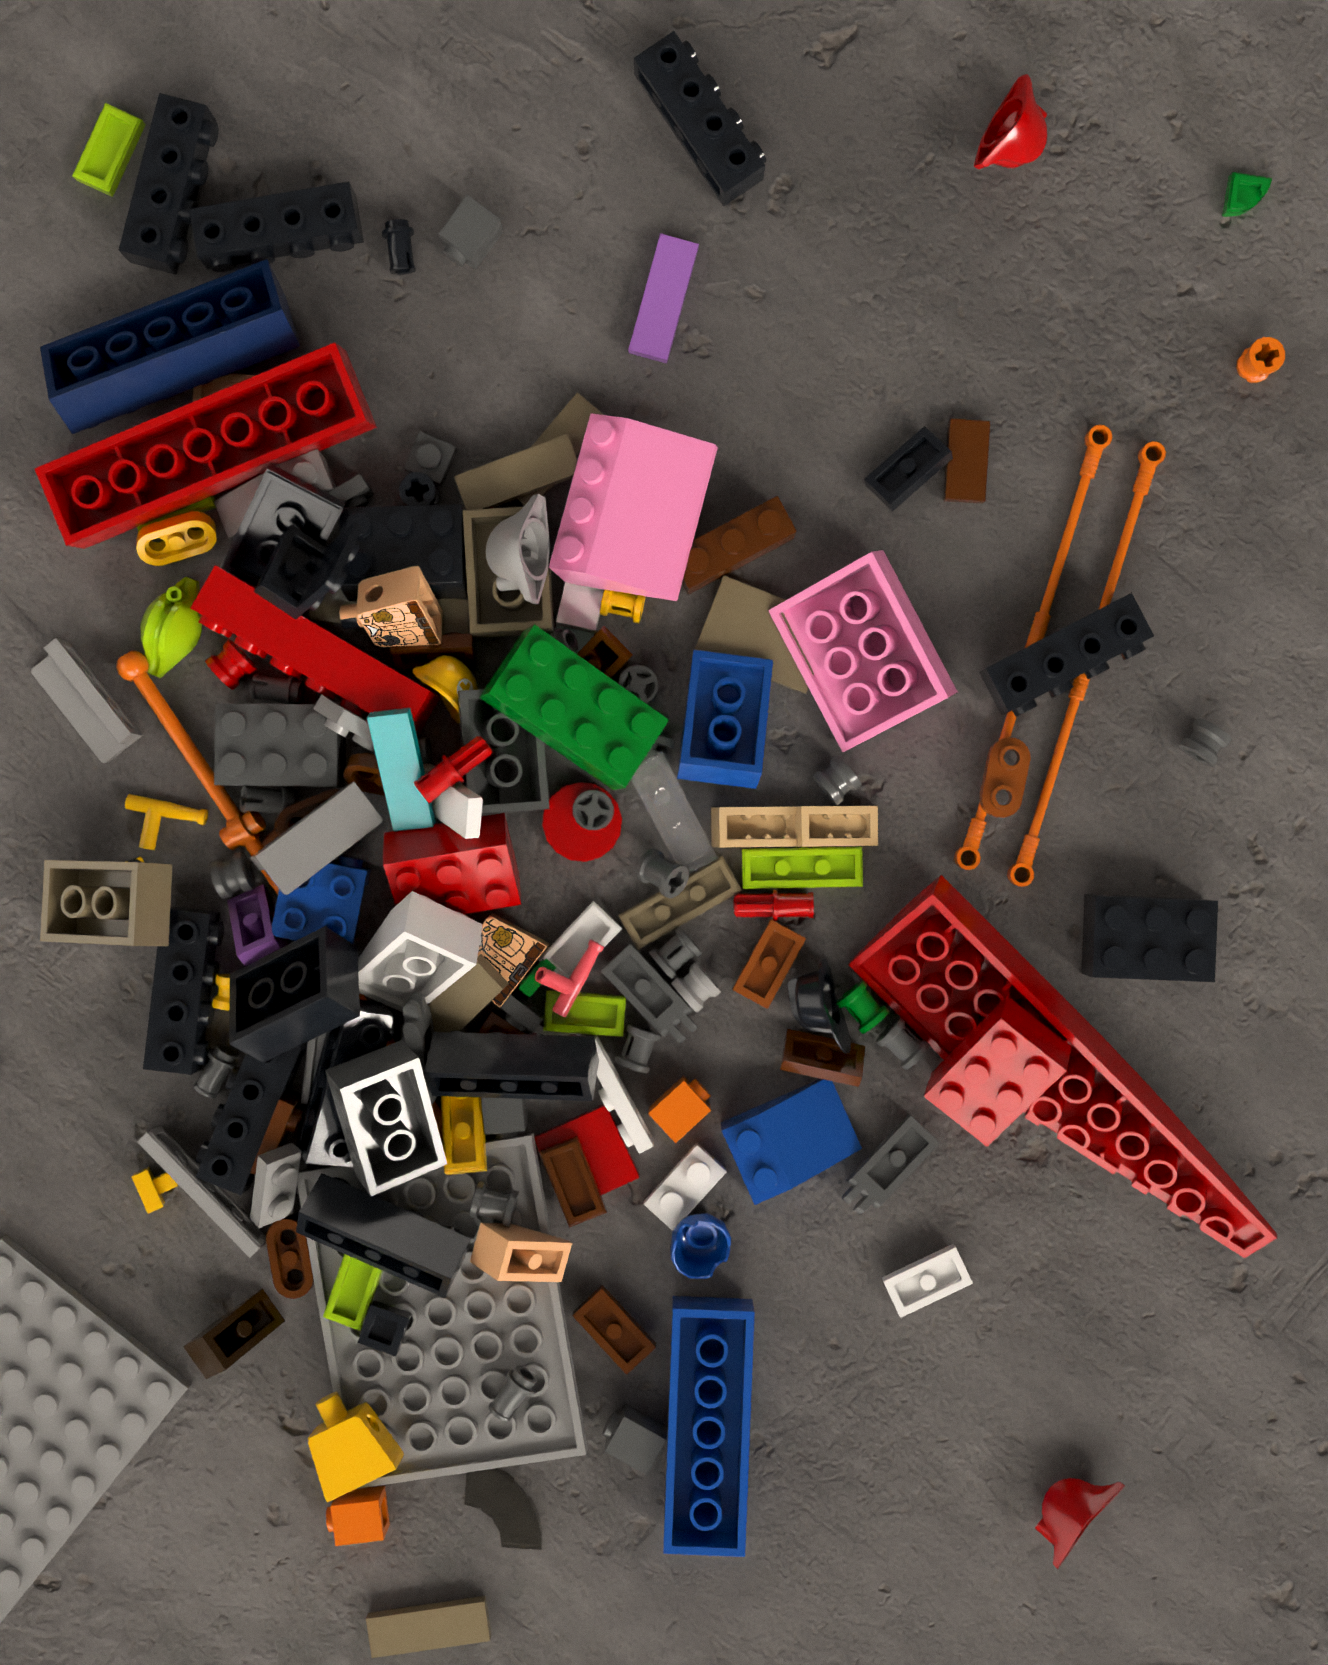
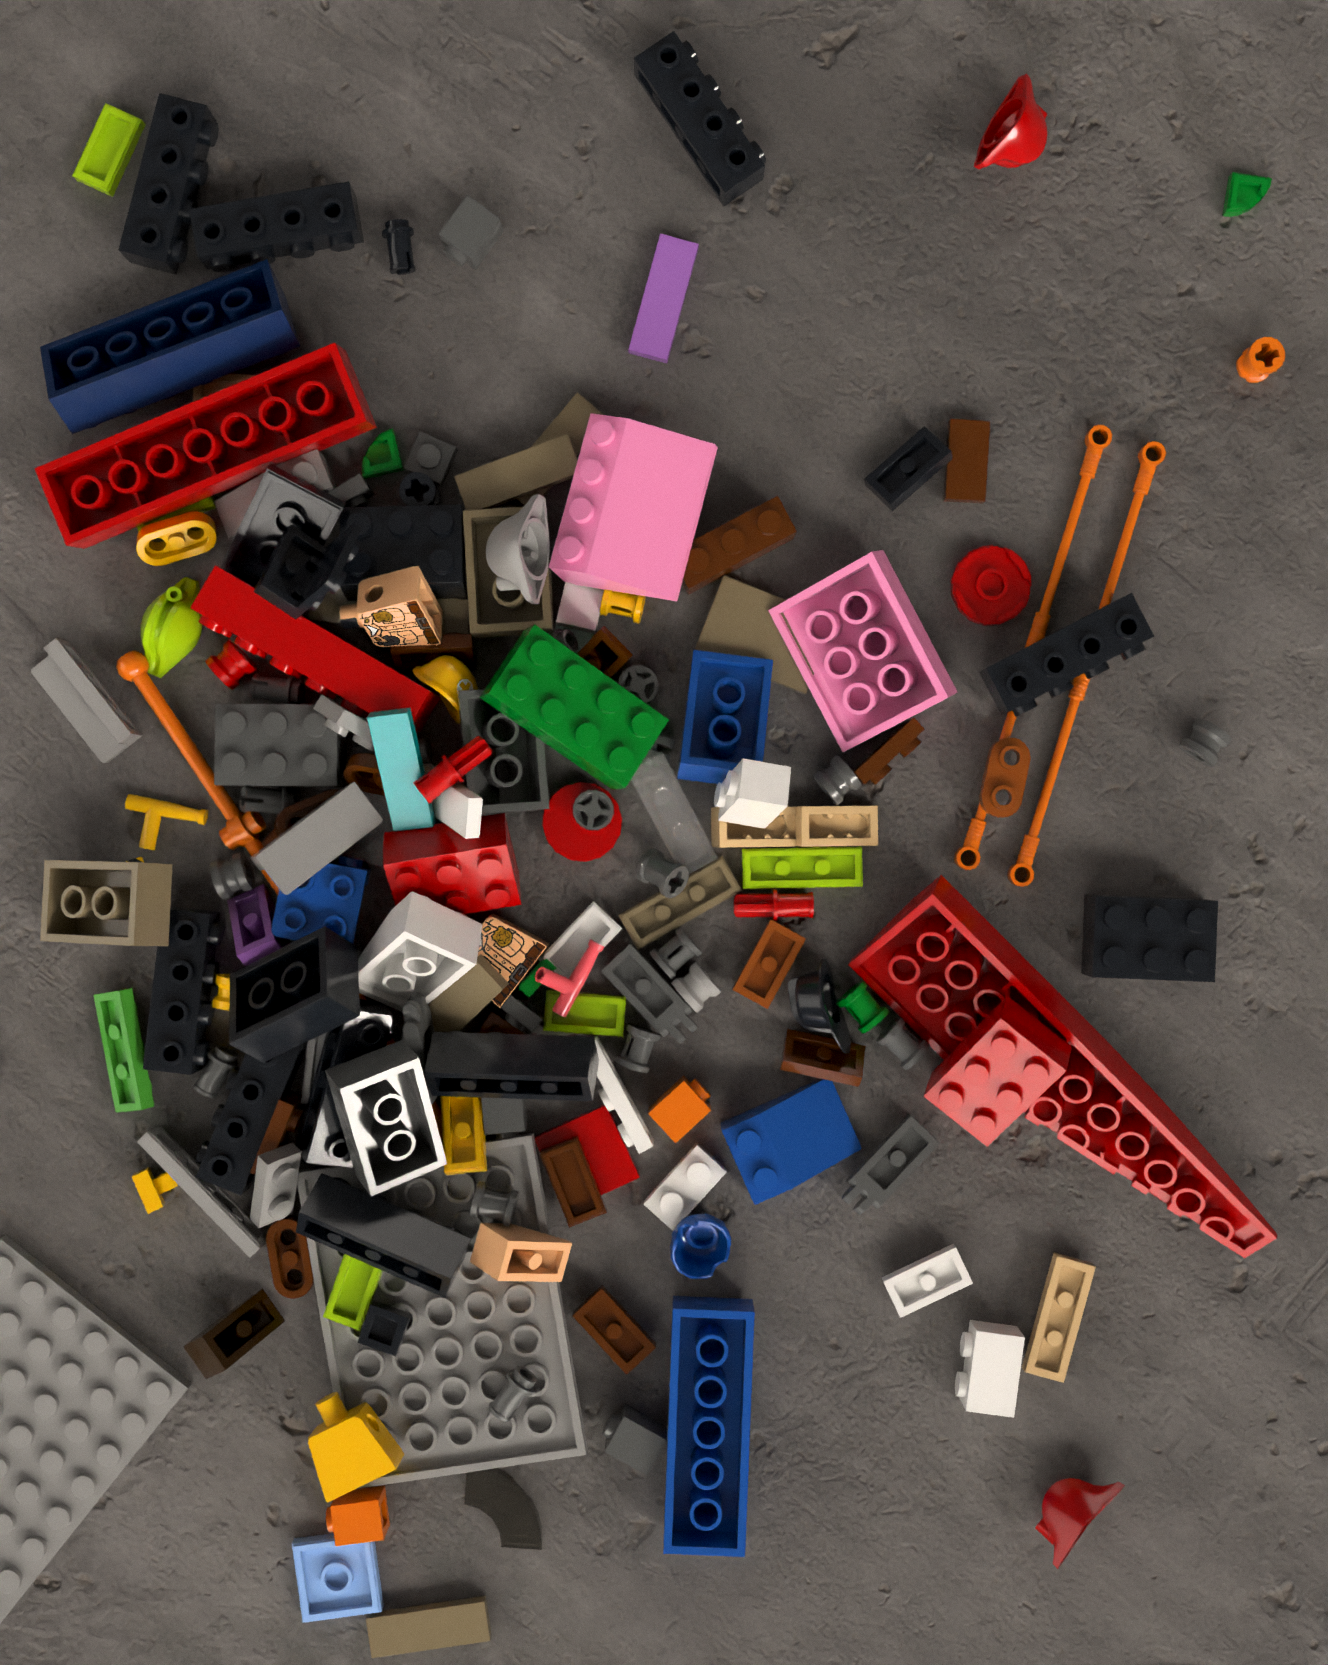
(123, 1050): none -> bright green plate
(336, 1578): none -> light blue tile
(382, 456): none -> green tile
(753, 793): none -> white brick
(902, 741): none -> reddish brown plate
(990, 1368): none -> white brick
(991, 585): none -> red tile
(1058, 1317): none -> tan plate

